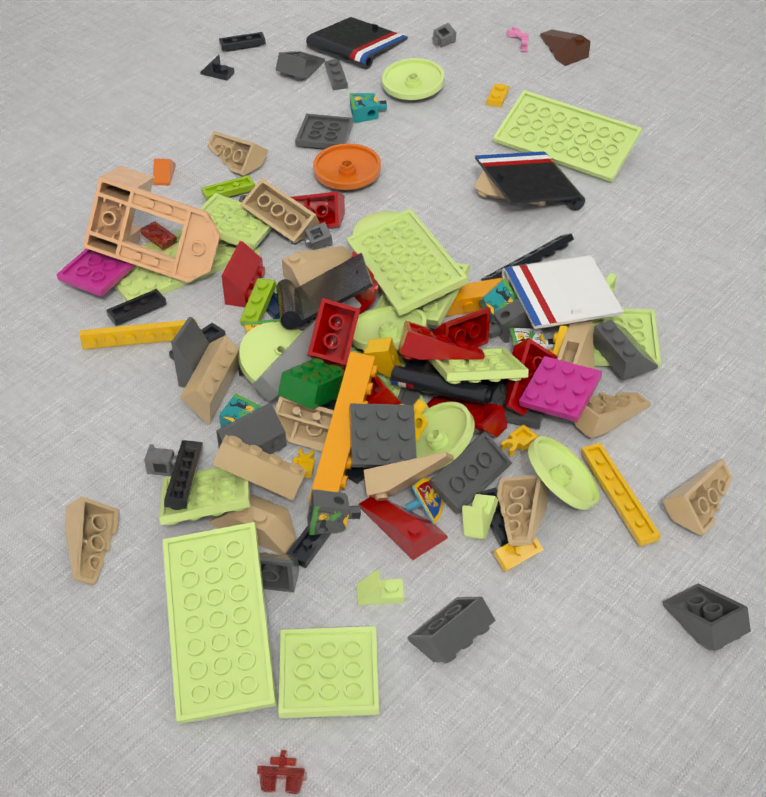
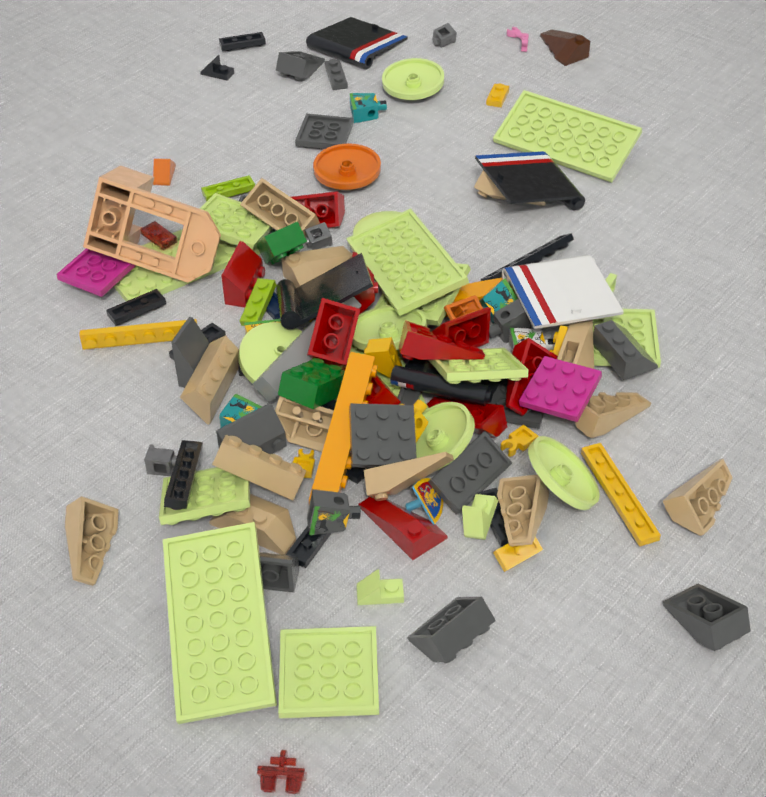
(236, 153): tan wedge -> none
(281, 243): none -> green brick
(463, 307): none -> orange slope

